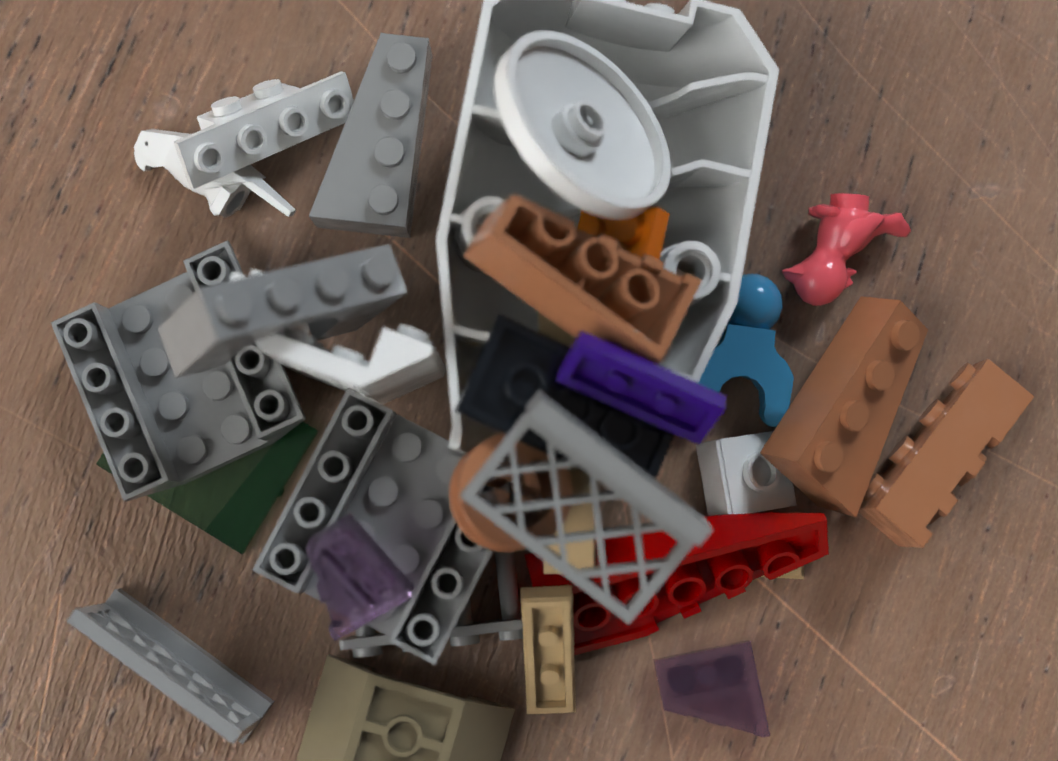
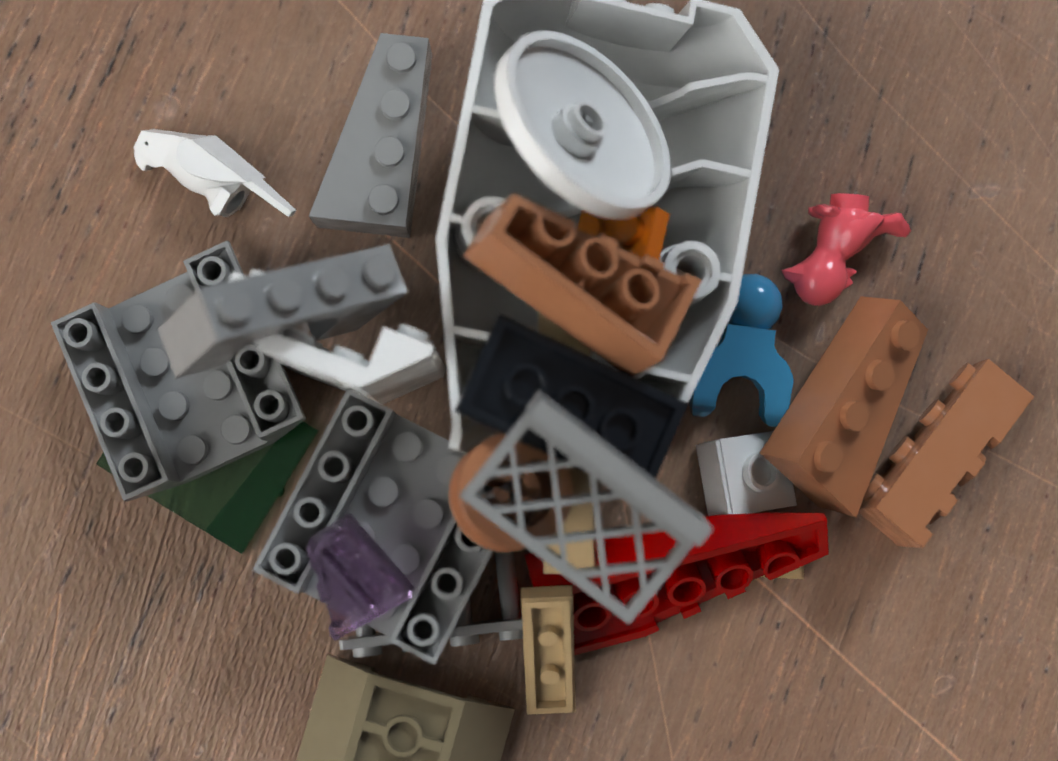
(174, 665): light grey fence -> none
(260, 125): white bracket -> none
(641, 388): dark purple plate -> none
(714, 686): clear purple wing -> none

